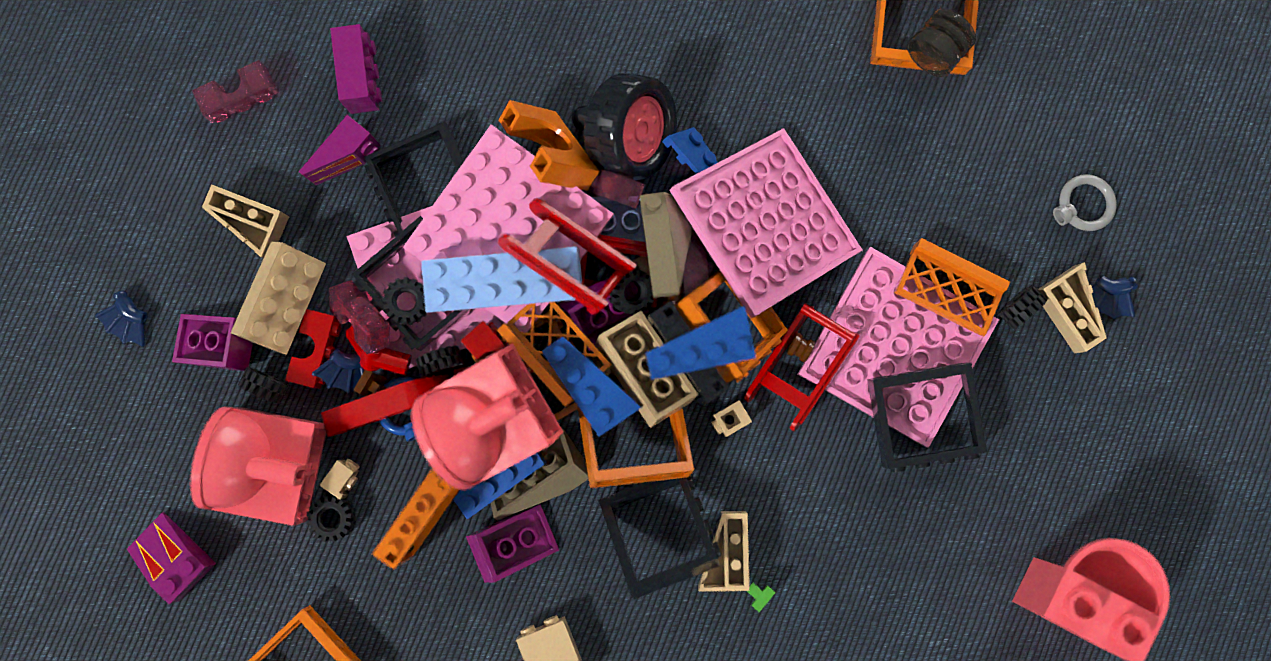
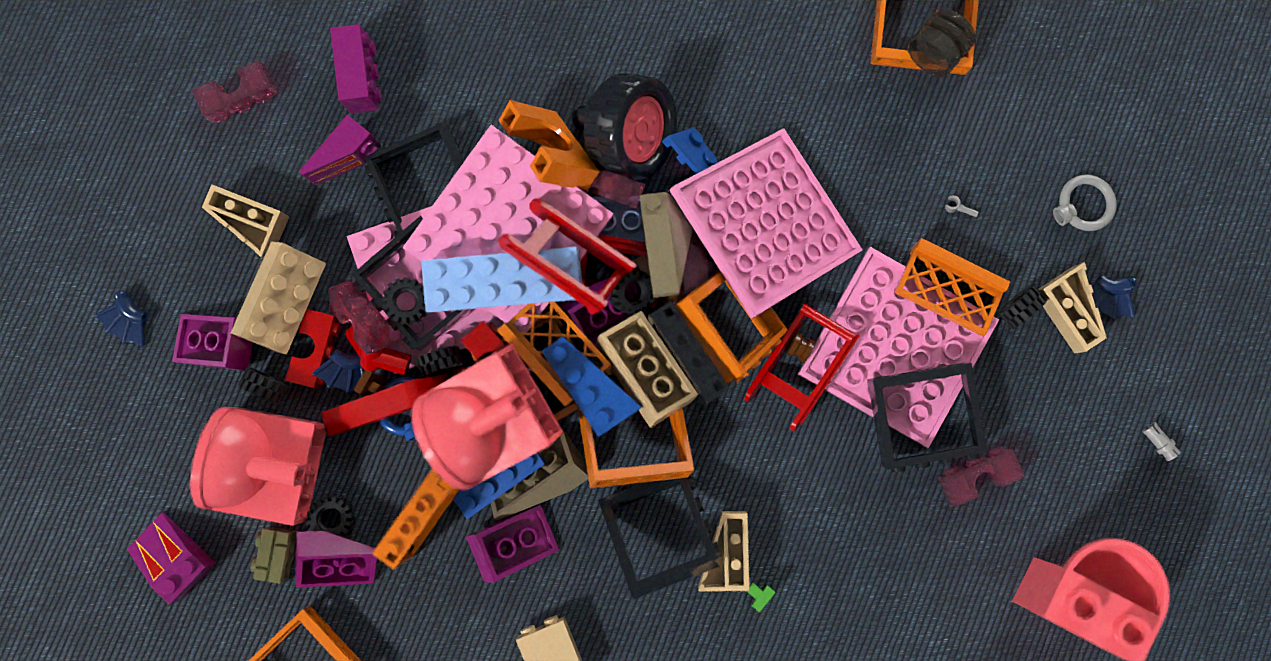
(274, 554): none -> olive brick
(332, 560): none -> magenta slope
(341, 477): tan brick -> none
(709, 346): blue wing -> none
(739, 415): tan brick -> none
(959, 207): none -> light grey hand
(960, 482): none -> clear pink arch
(1164, 445): none -> light grey pin

